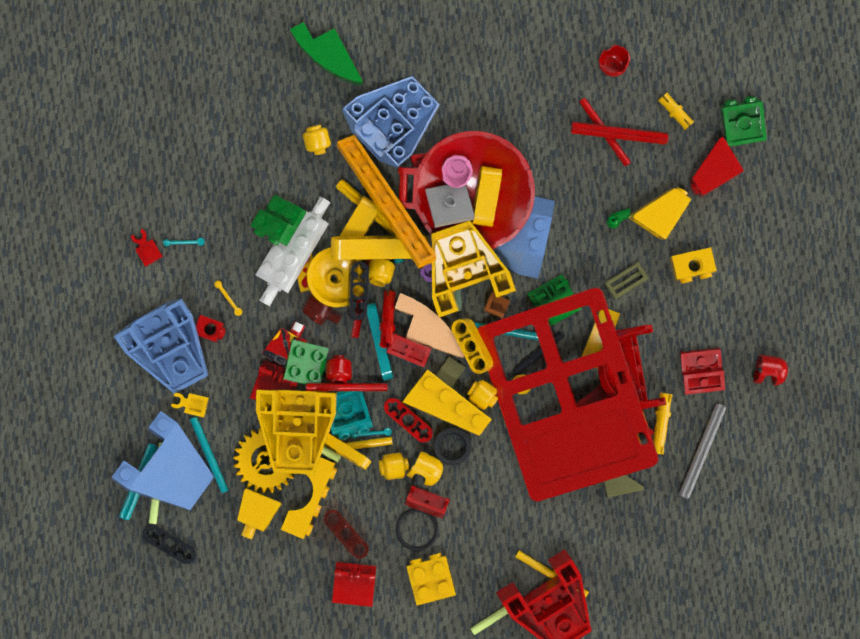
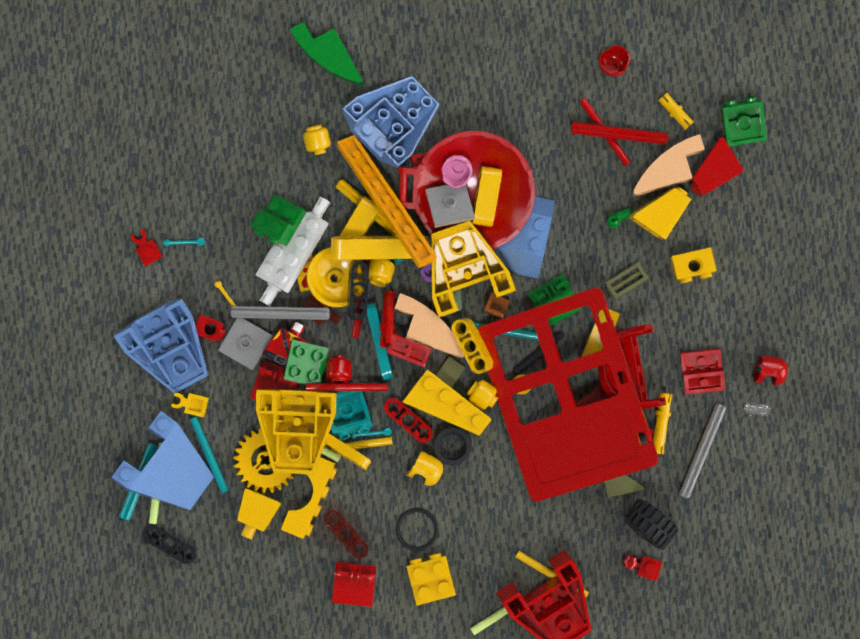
(245, 343): none -> light grey plate
(261, 312): none -> light grey axle
(393, 466): yellow head -> none
(427, 502): red hinge -> none
(648, 567): none -> red plate
(651, 524): none -> black tyre
(670, 167): none -> light nougat slope
(757, 408): none -> clear pin

